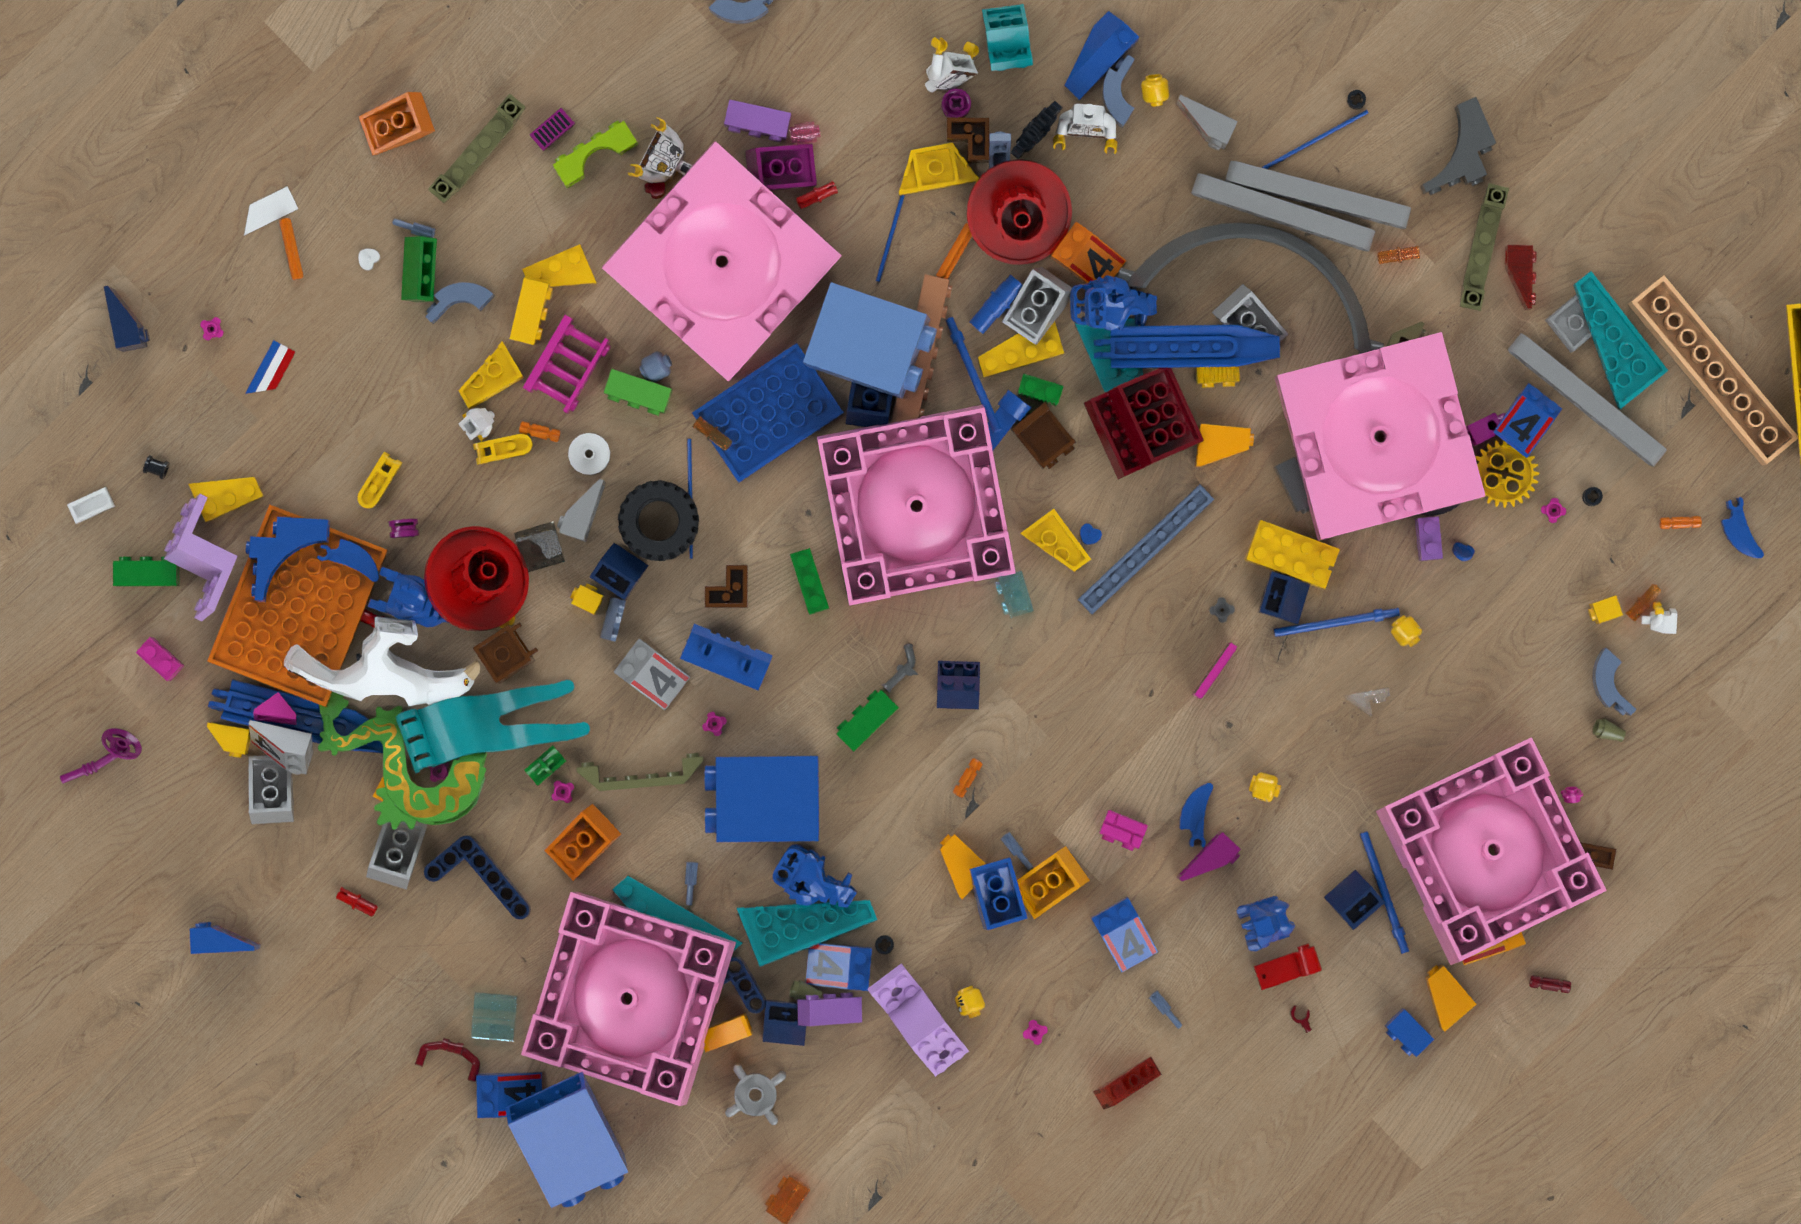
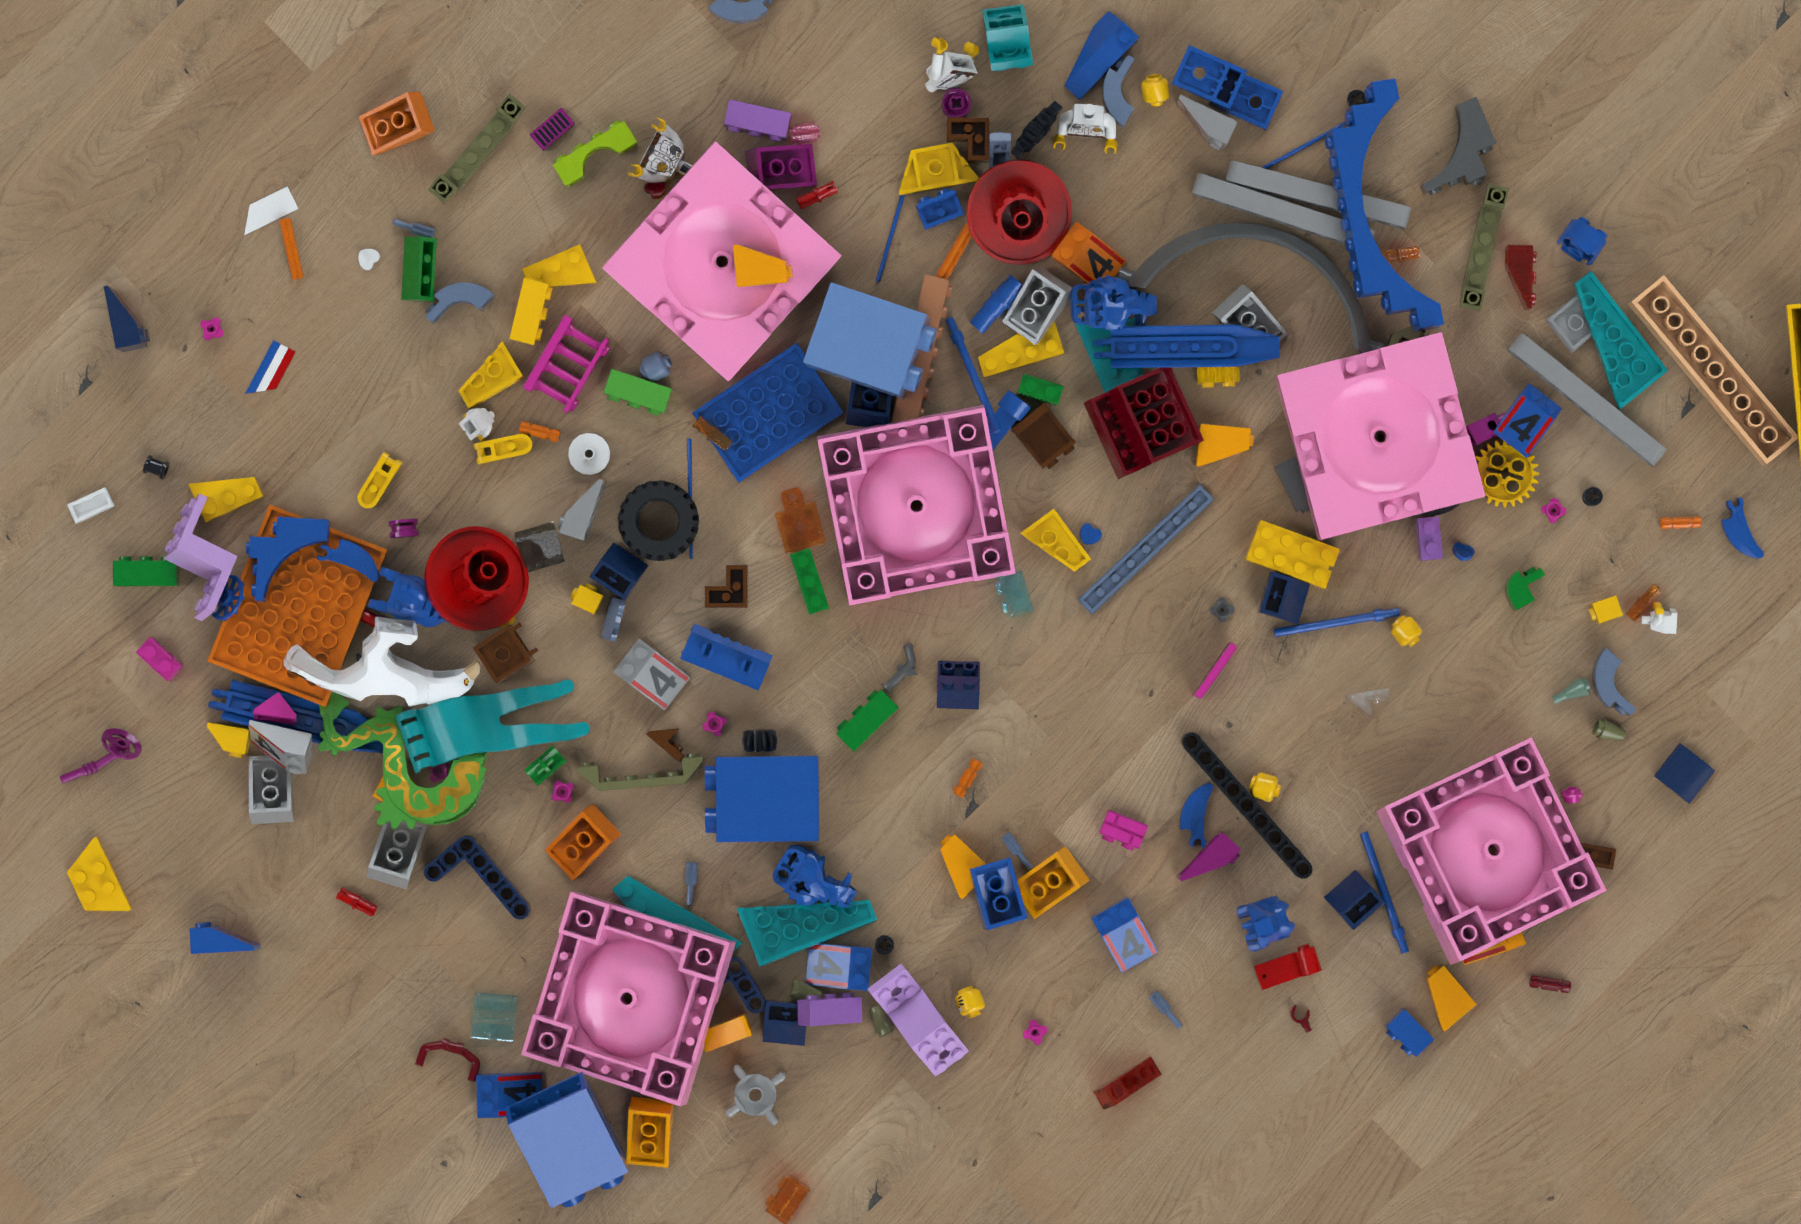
(97, 881): none -> yellow wing
(227, 598): none -> blue wheel
(649, 1132): none -> light orange slope
(663, 737): none -> reddish brown slope
(759, 268): none -> light orange slope
(759, 740): none -> black gear
(796, 512): none -> clear orange plate
(881, 1021): none -> olive cone
(939, 209): none -> blue bracket
(1227, 87): none -> blue bracket
(1256, 809): none -> black beam
(1370, 268): none -> blue arch
(1517, 589): none -> green brick
(1576, 689): none -> sand green cone
(1582, 240): none -> blue brick
(1684, 773): none -> dark blue slope

